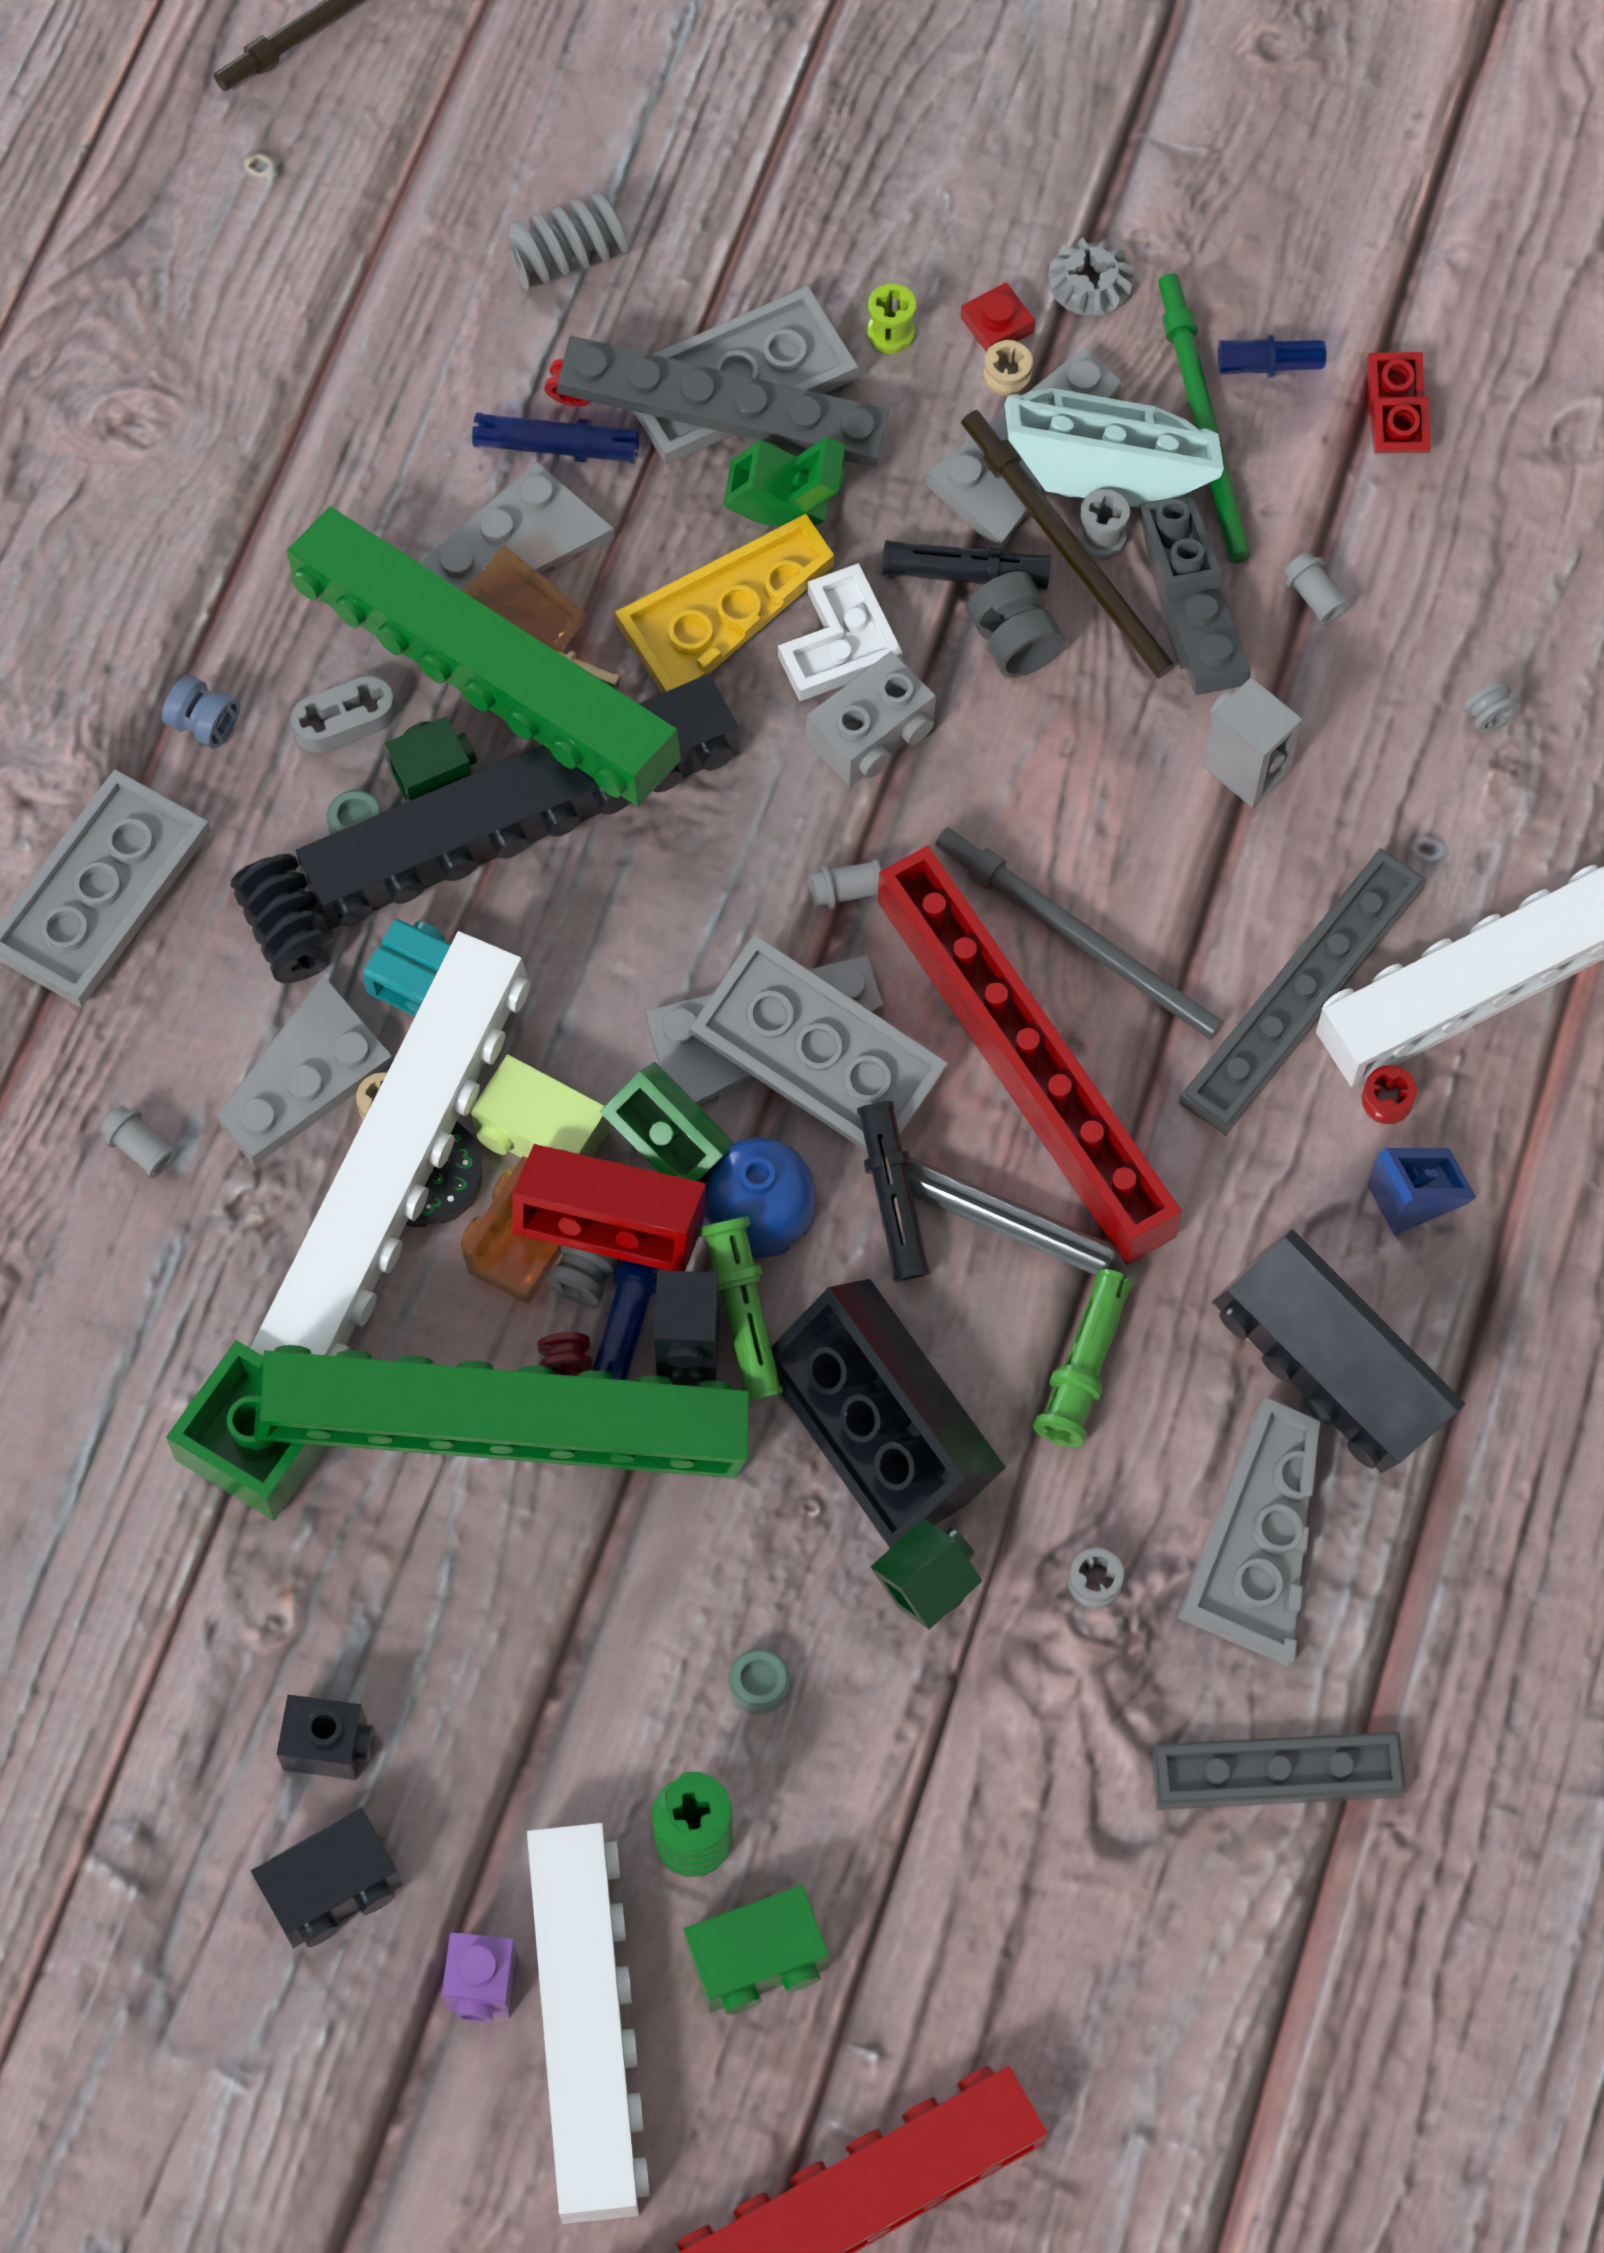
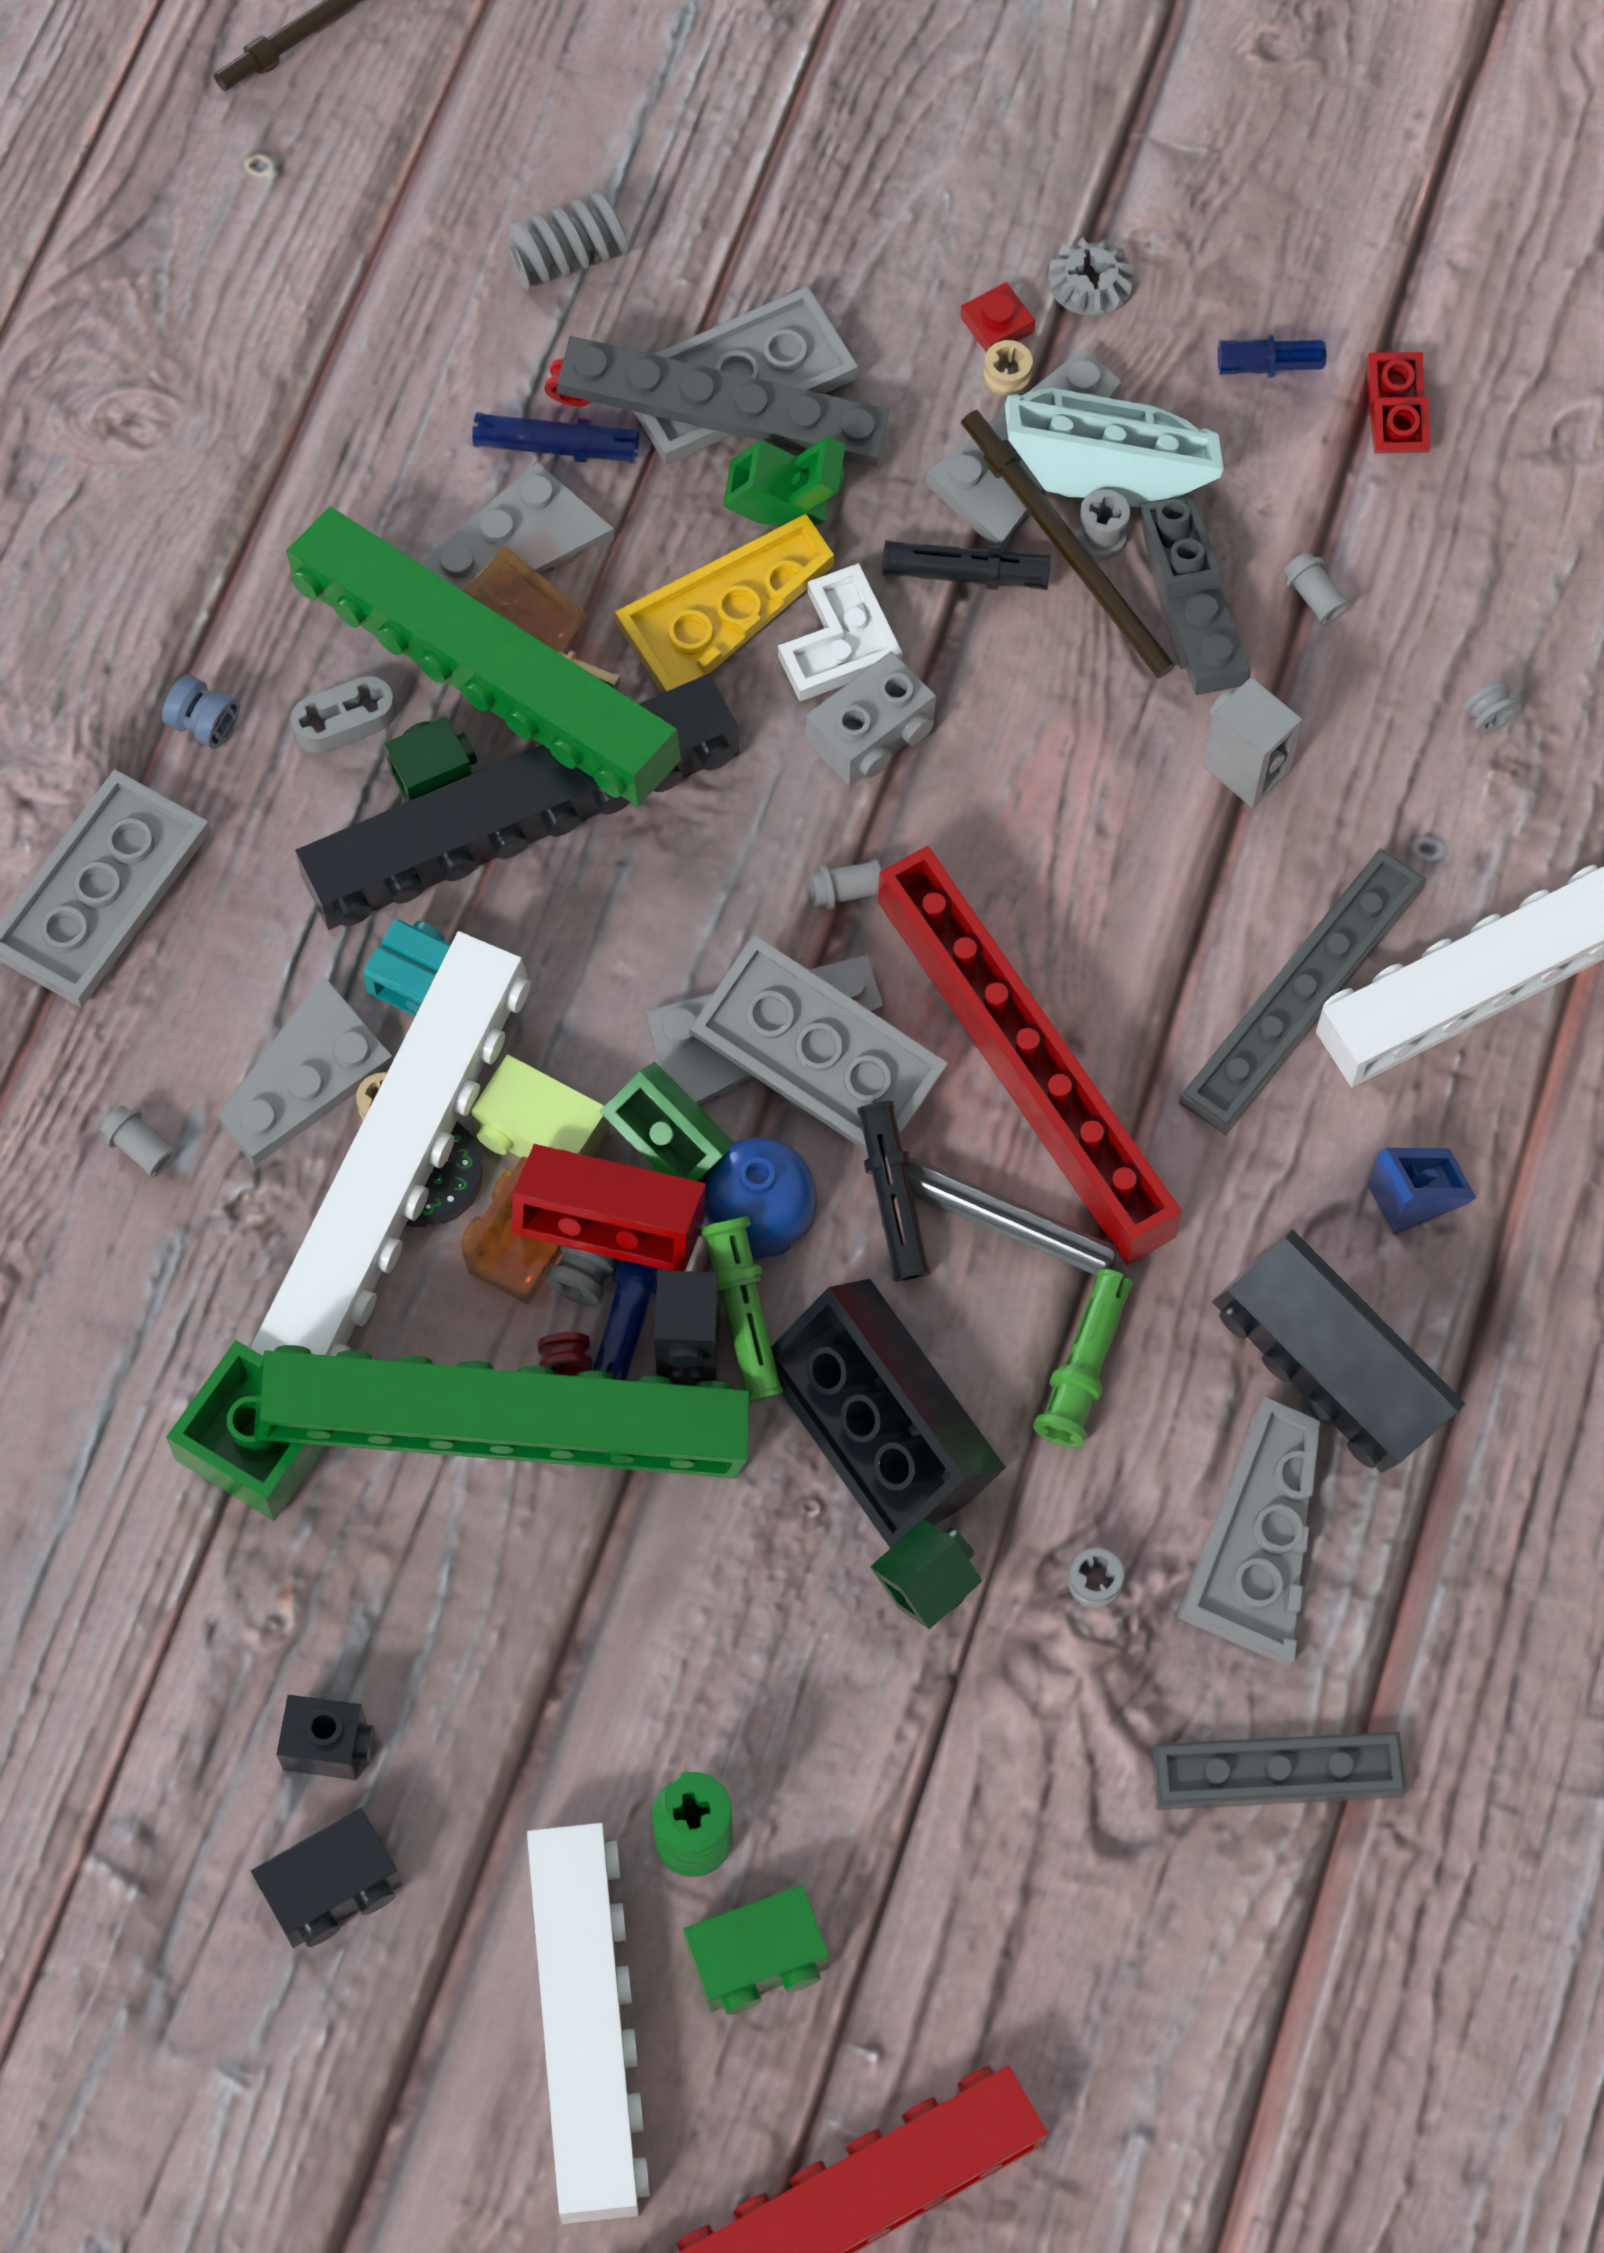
(283, 917): black piece -> none
(351, 809): sand green tile -> none
(479, 1976): medium lavender brick -> none
(759, 1681): sand green tile -> none
(898, 320): lime bush -> none
(990, 870): dark grey bar -> none
(1015, 623): dark grey wheel -> none
(1181, 329): green bar -> none
(1390, 1078): red bush -> none

